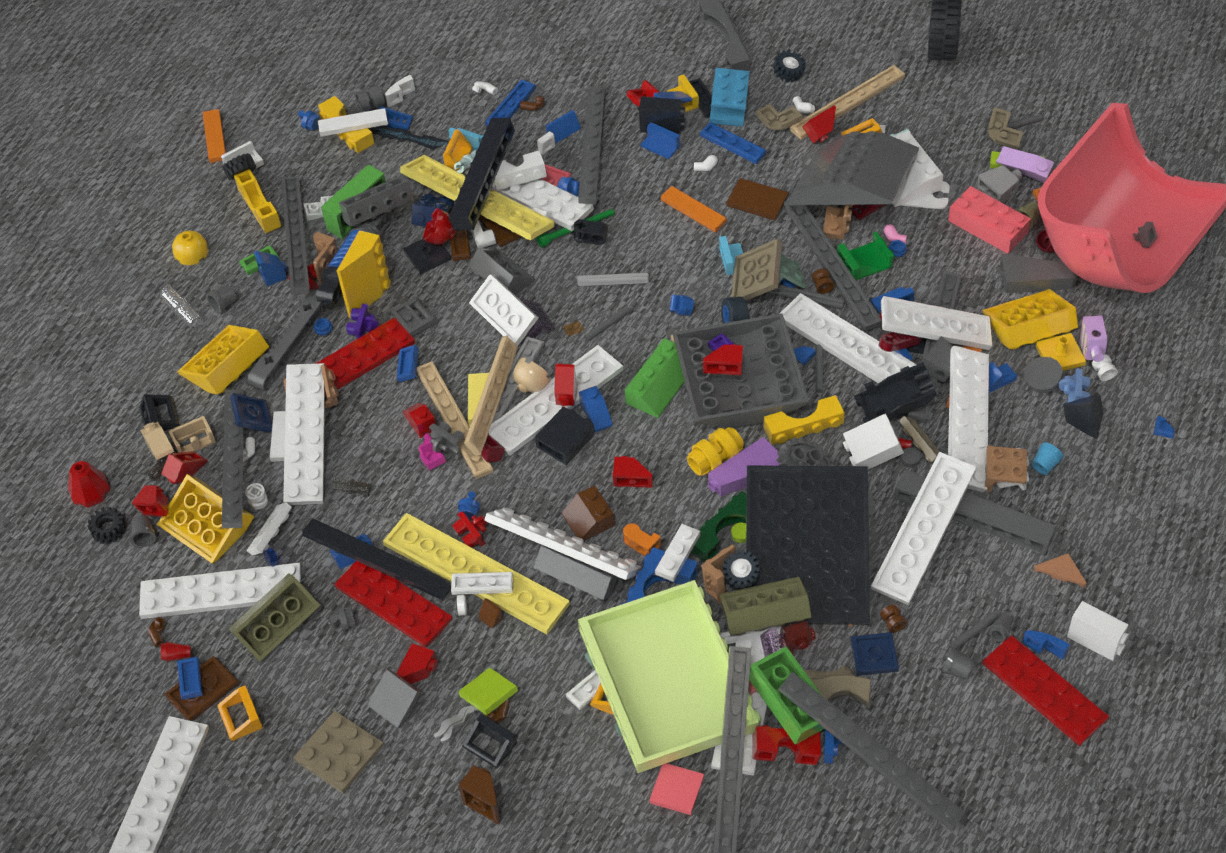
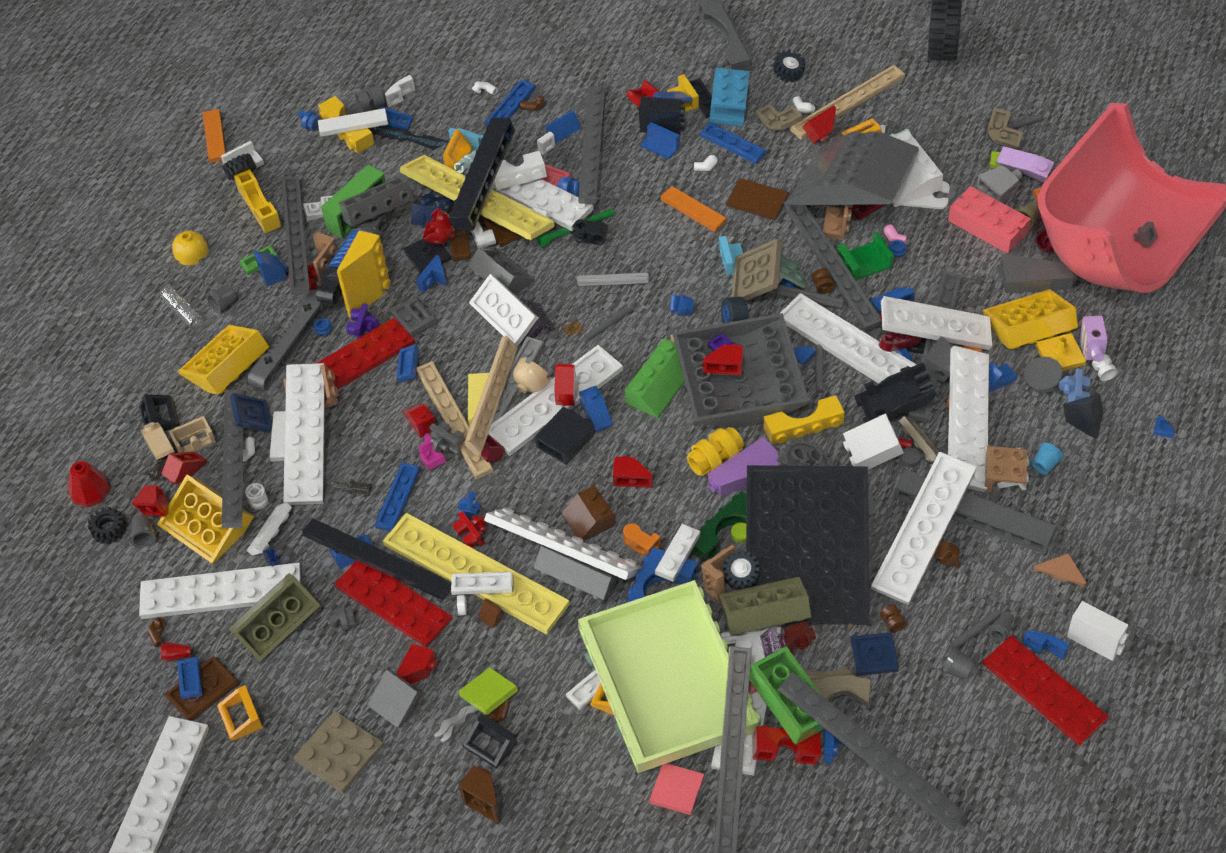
(397, 497): none -> blue tile
(431, 273): none -> blue slope
(948, 554): none -> reddish brown piece

